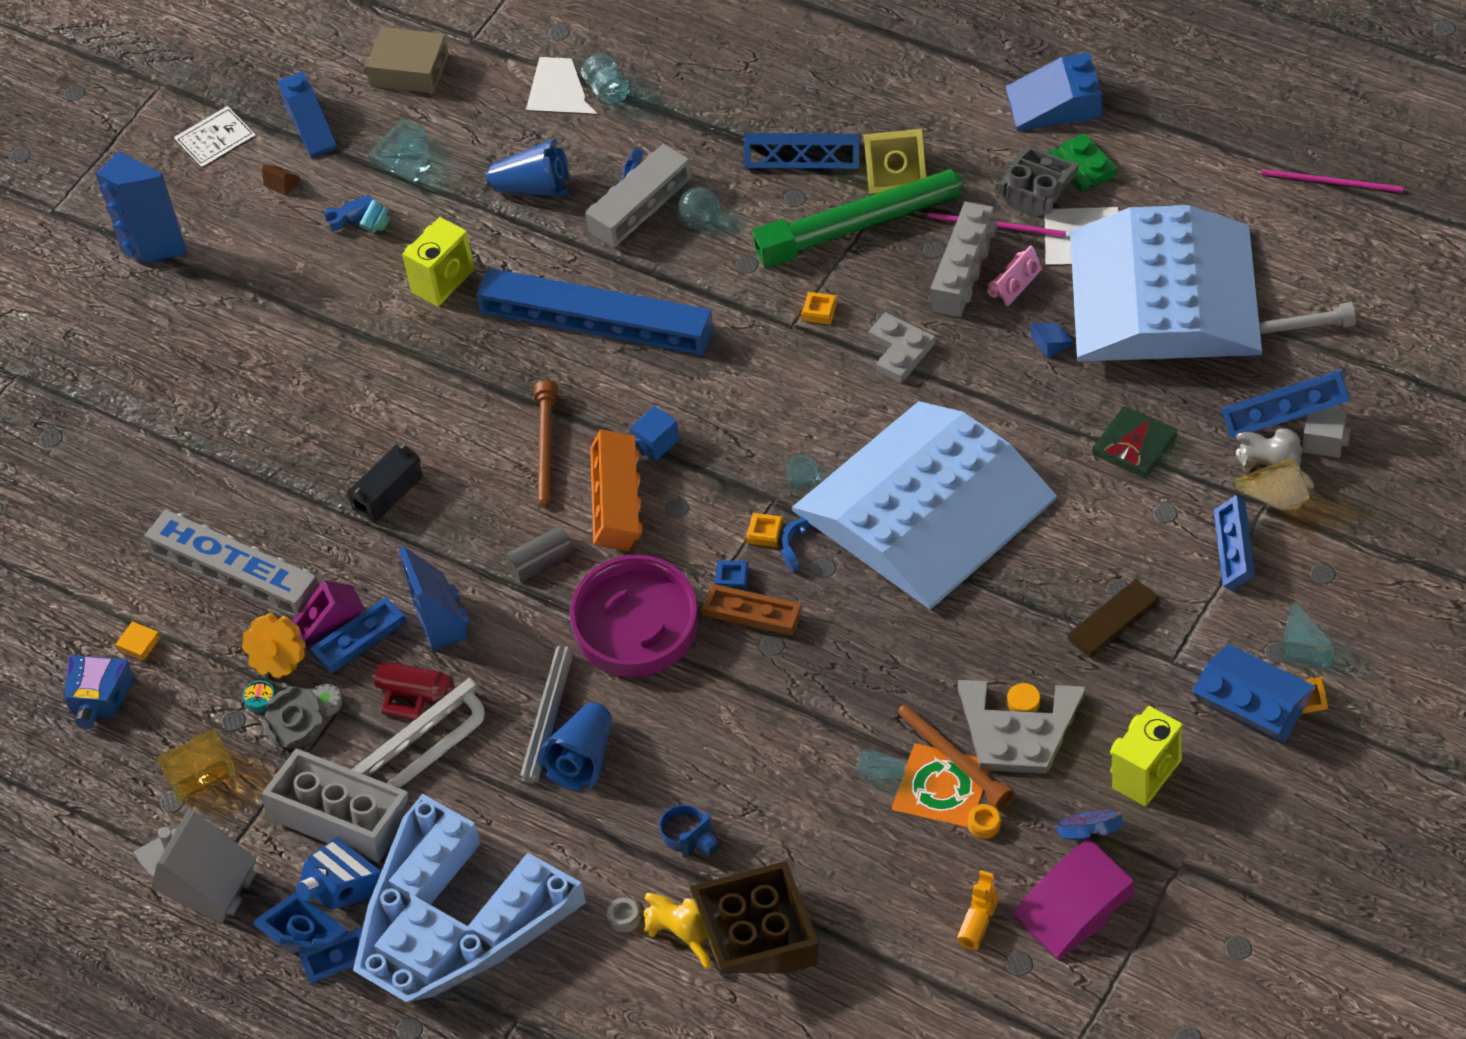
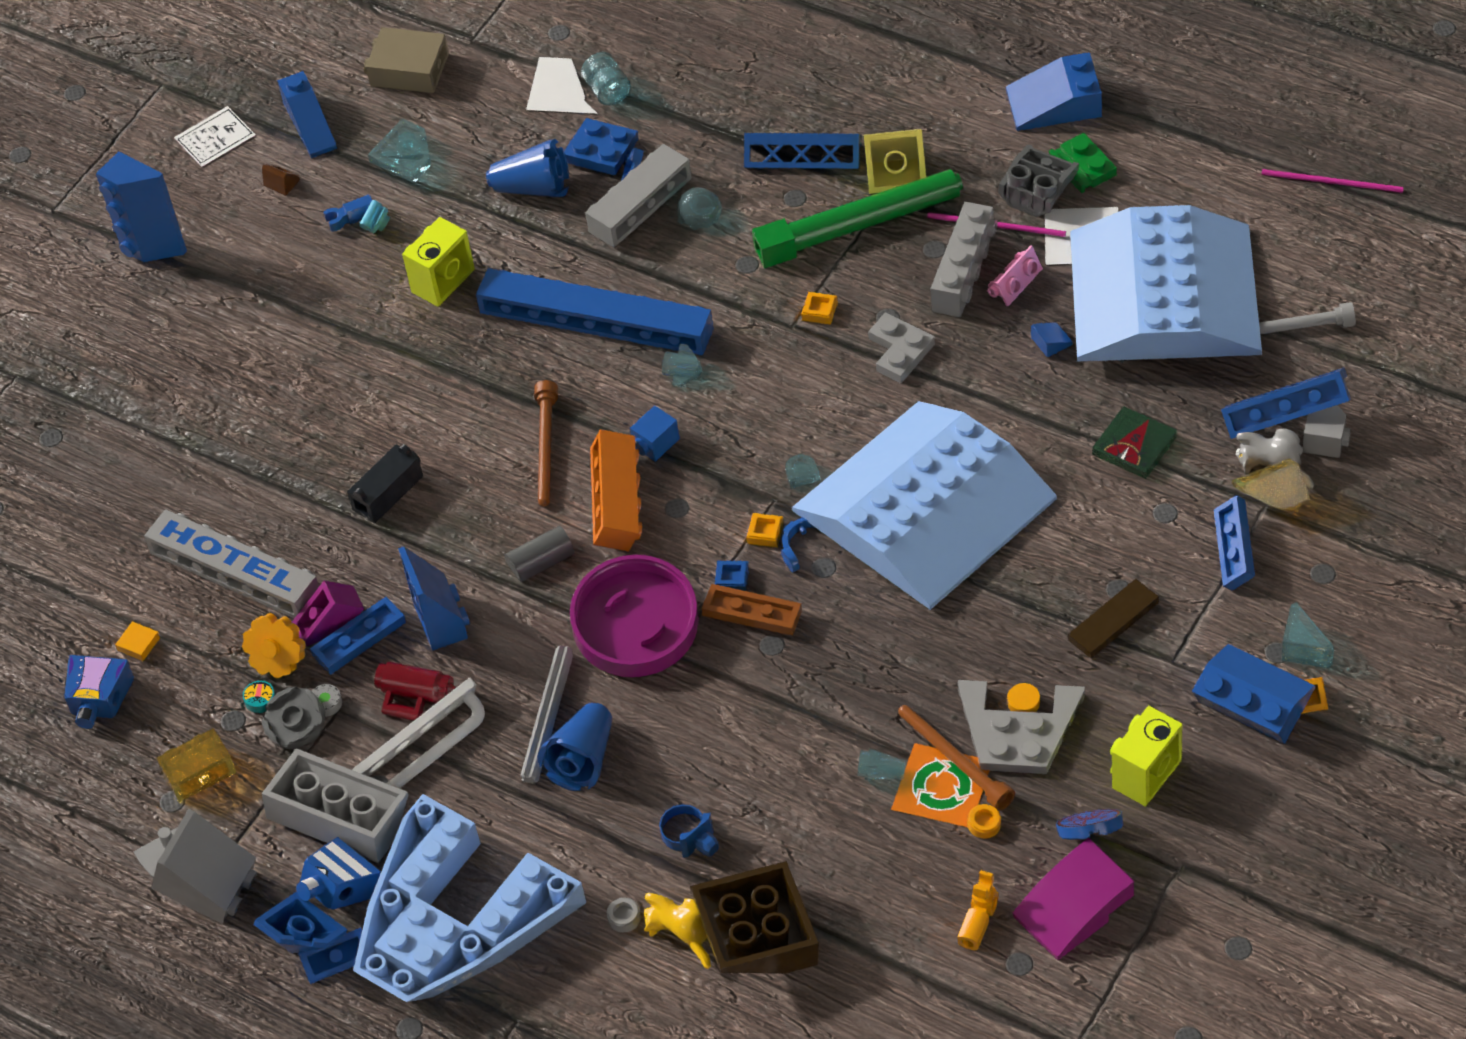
(601, 146): none -> blue plate
(681, 365): none -> clear light blue piece

